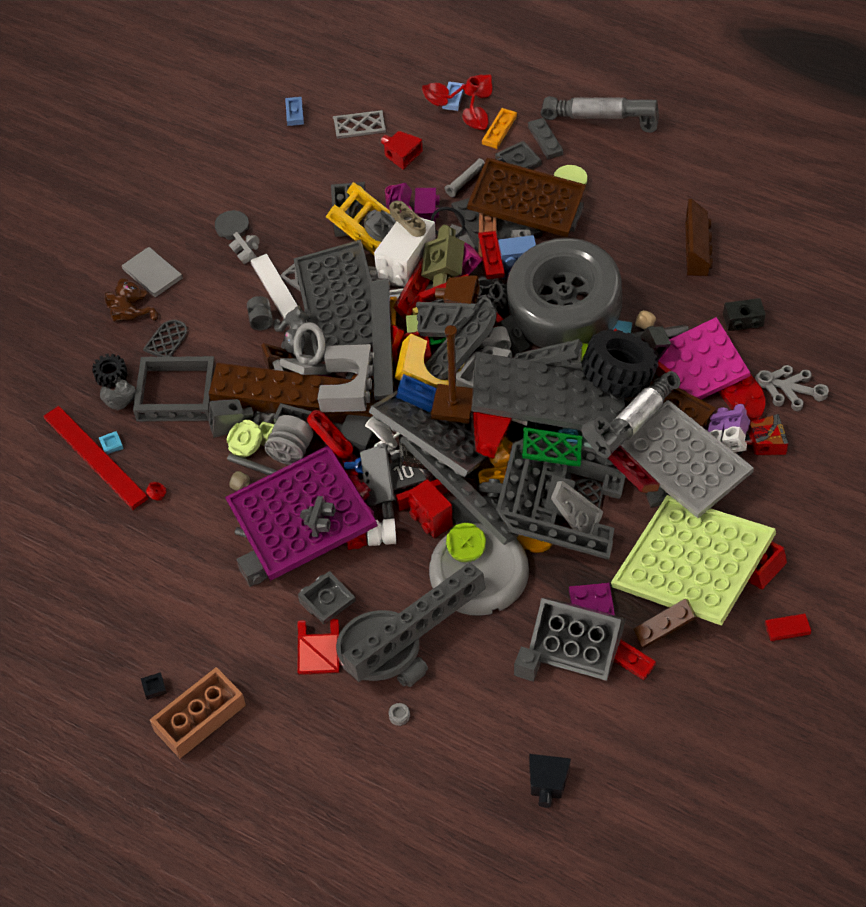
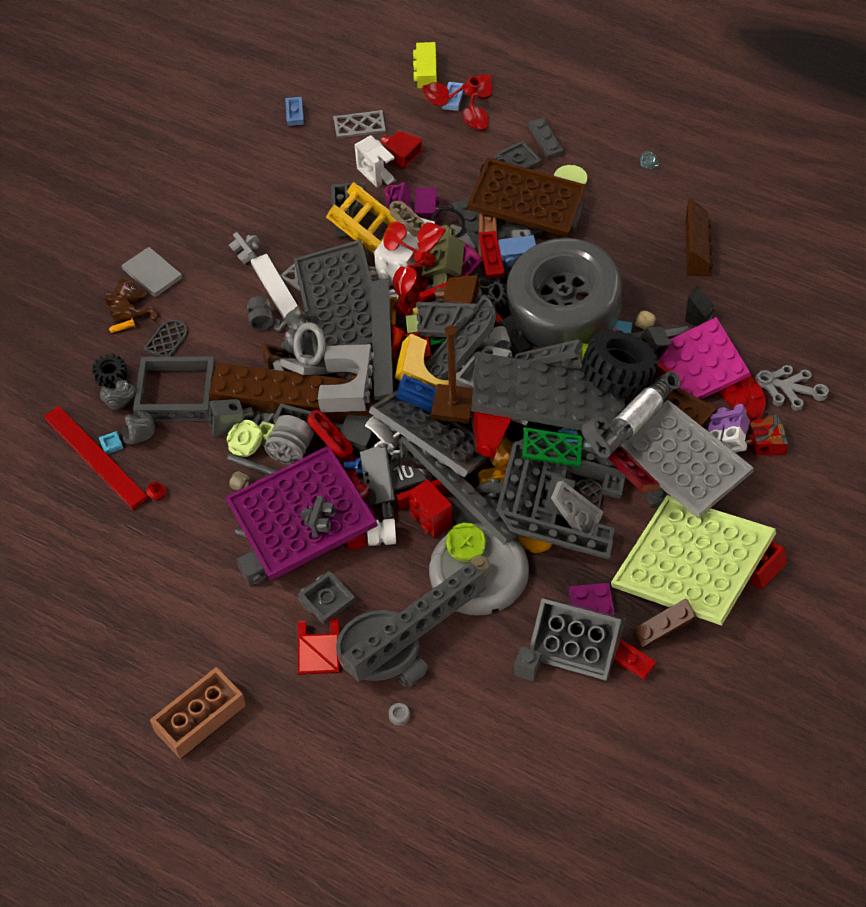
(121, 326): none -> light orange piece
(138, 428): none -> dark grey hair
(153, 686): black plate -> none
(230, 223): dark grey tile -> none
(370, 160): none -> white piece
(378, 224): dark grey tile -> none
(425, 63): none -> neon yellow brick
(428, 237): none -> red plant
(464, 178): light grey pin -> none
(482, 564): none -> dark tan piece
(499, 128): light orange tile -> none
(548, 777): black torso -> none
(603, 108): piece -> none
(648, 160): none -> clear light blue tile
(699, 308): none -> pearl dark grey slope
(744, 314): pearl dark grey brick -> none
(787, 627): red tile -> none

